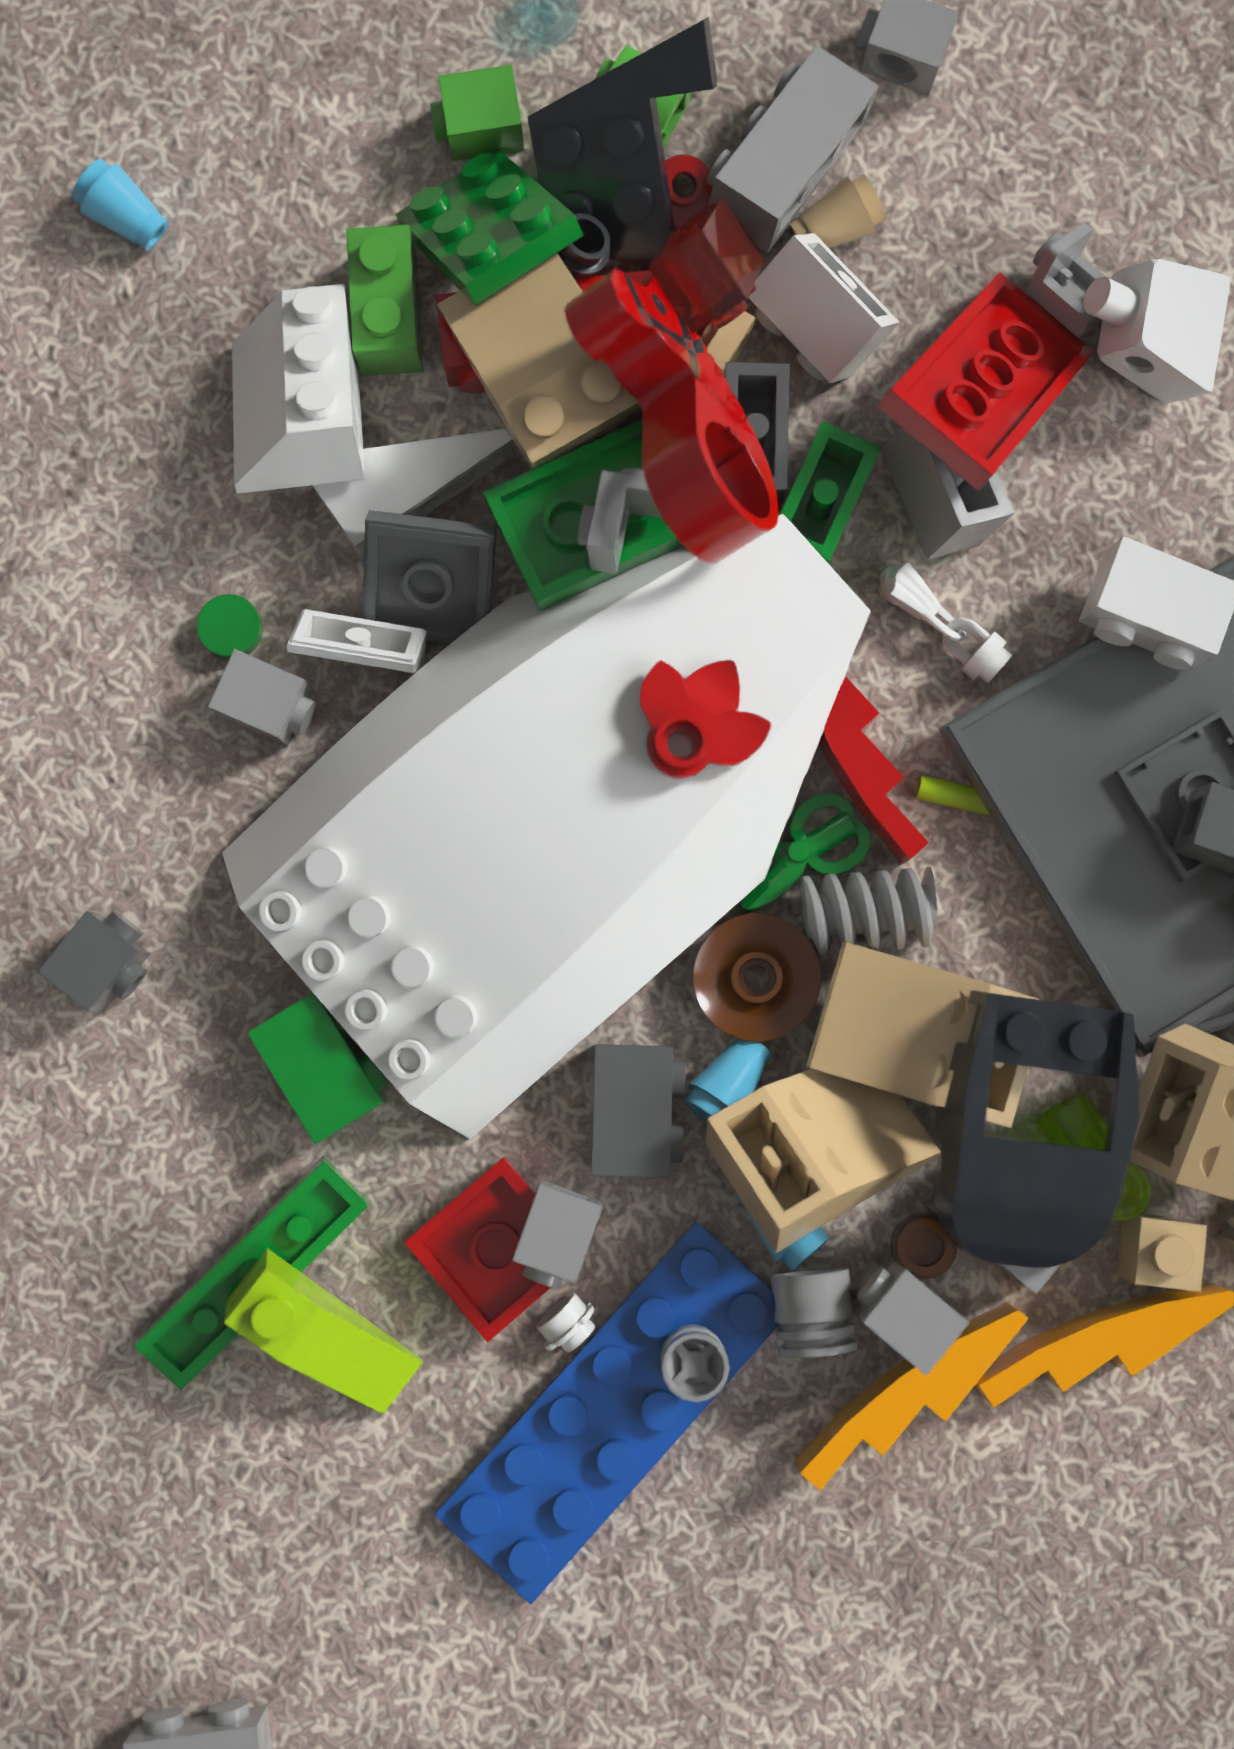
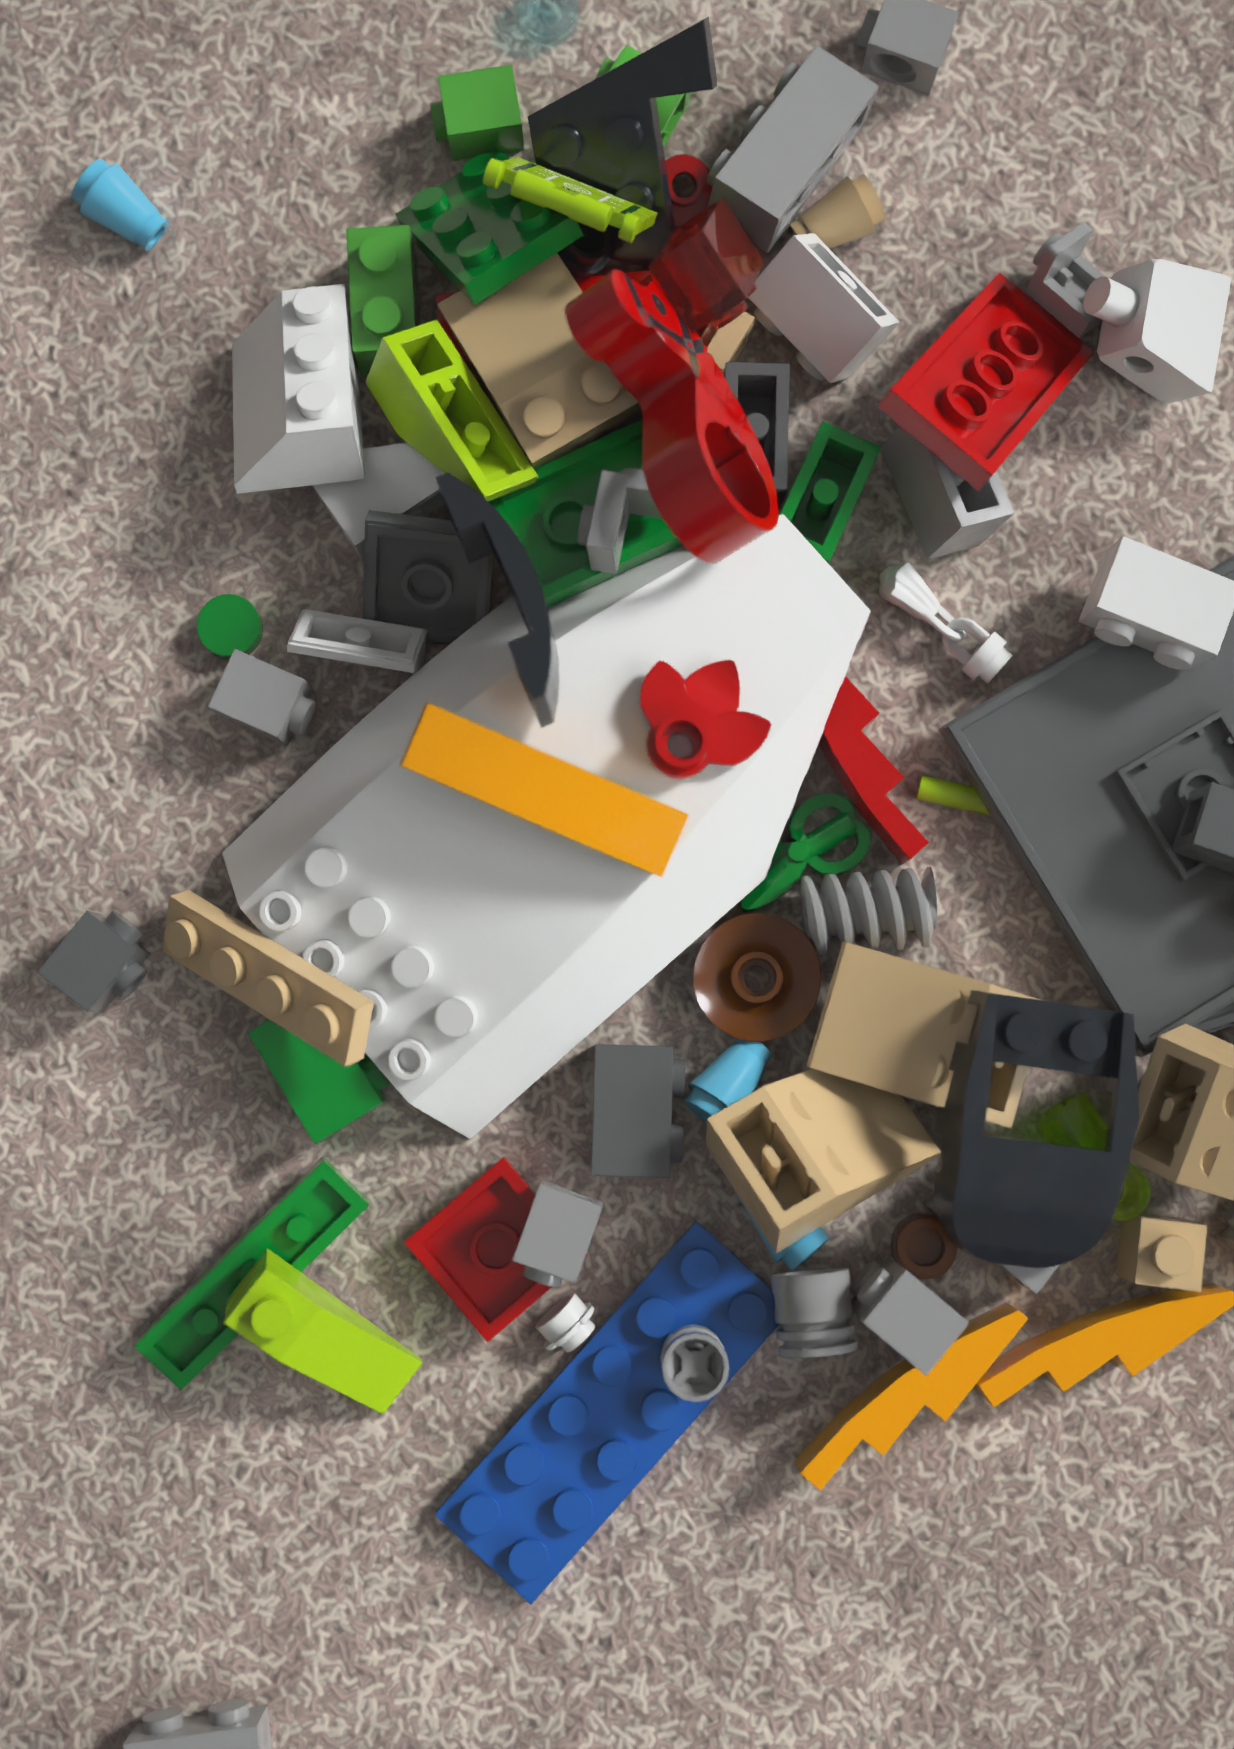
(268, 977): none -> tan plate
(445, 411): none -> lime slope
(485, 533): none -> black slope
(543, 789): none -> light orange slope
(569, 197): none -> lime piece

